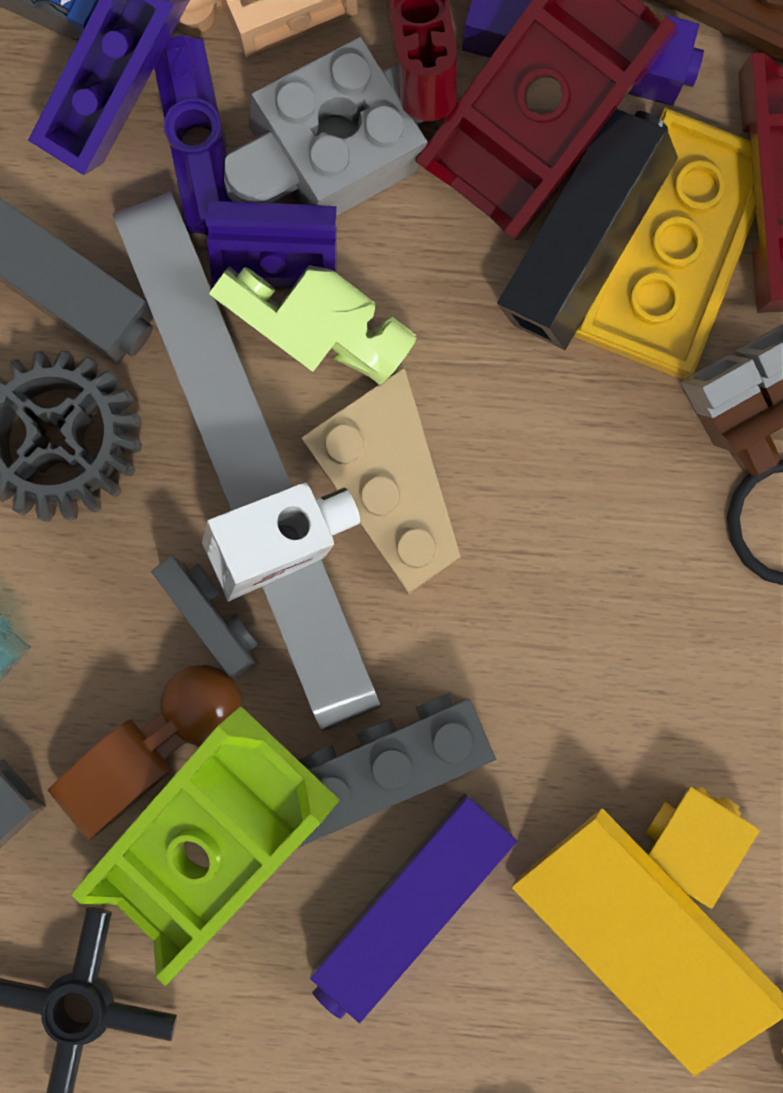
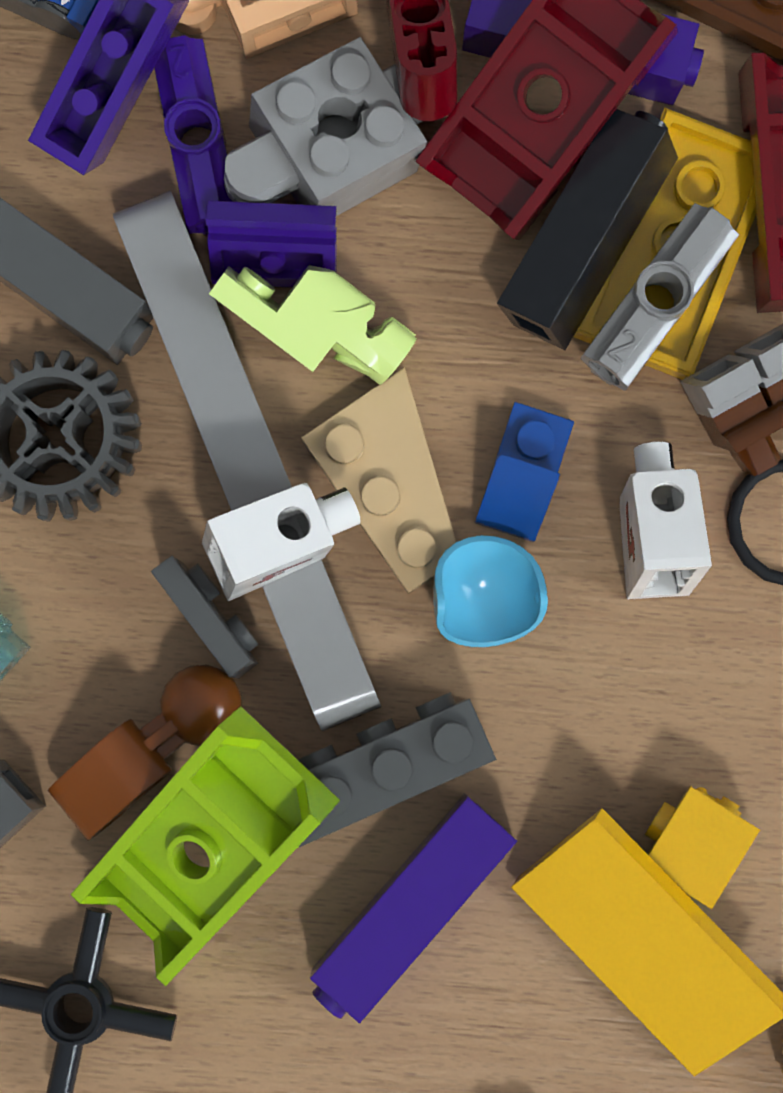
(488, 592): none -> medium azure helmet
(524, 472): none -> blue slope
(662, 526): none -> white torso
(682, 269): none -> light grey piece

